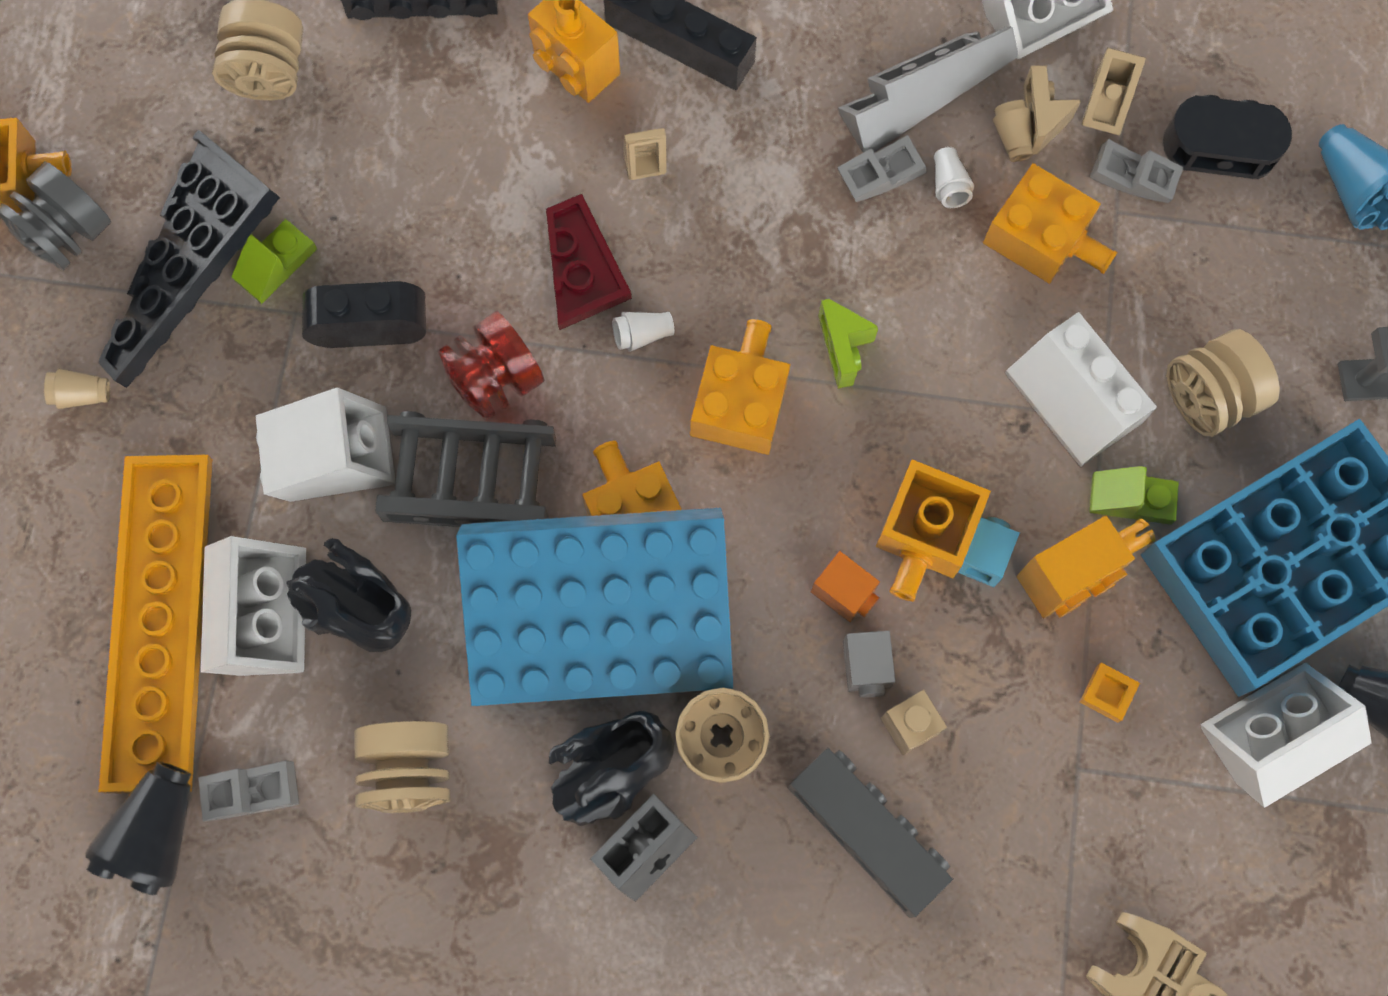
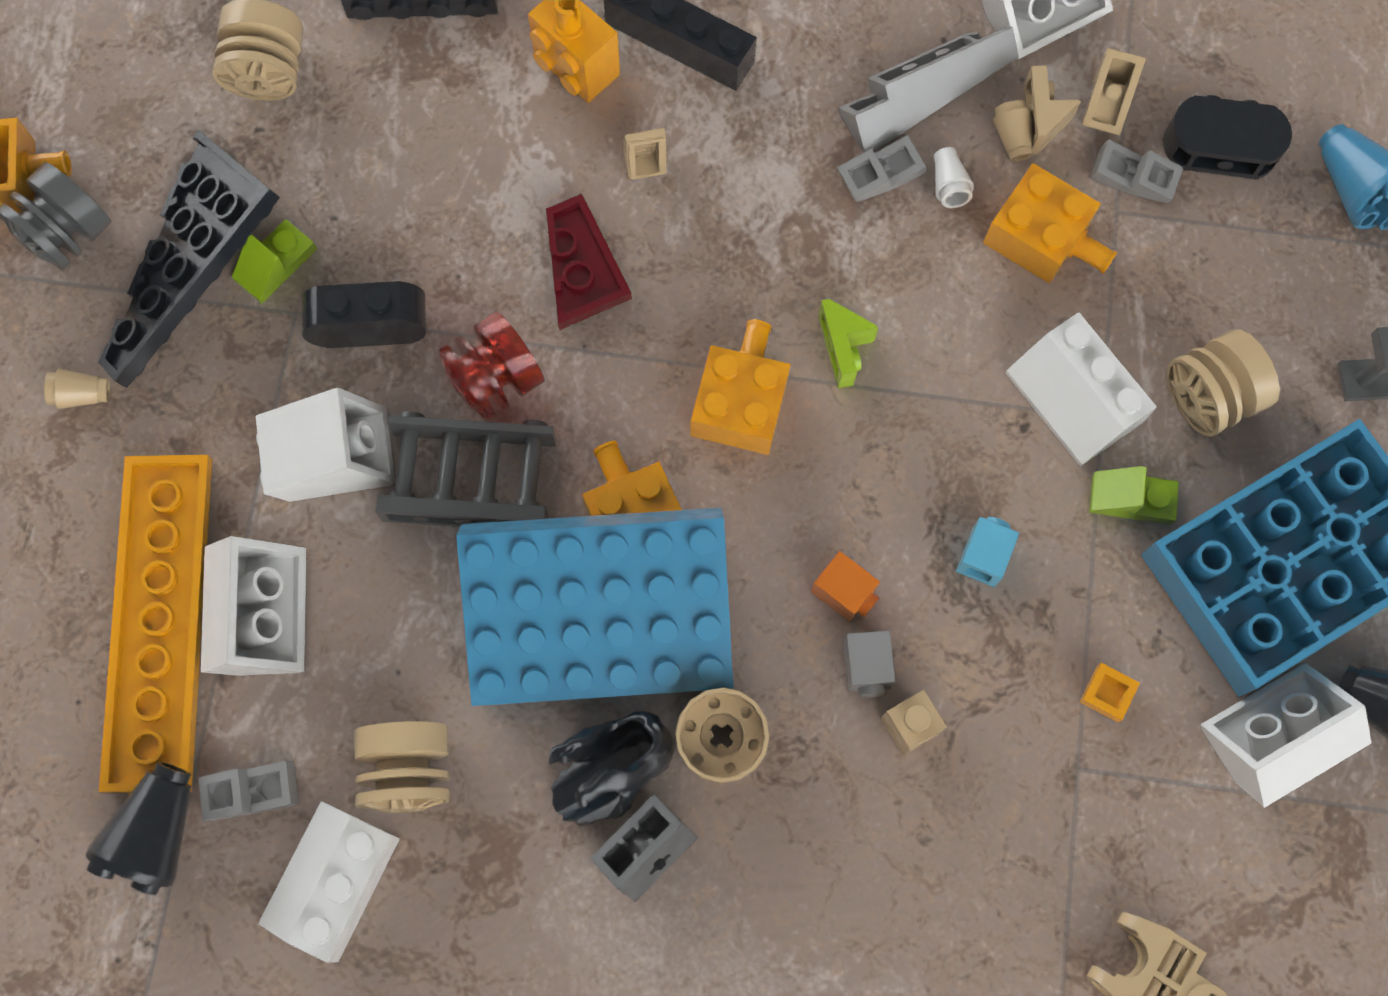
(328, 883): none -> white slope
(350, 601): black hair -> none
(640, 329): white cone -> none
(870, 832): dark grey brick -> none
(930, 525): light orange brick -> none
(1082, 563): light orange brick -> none

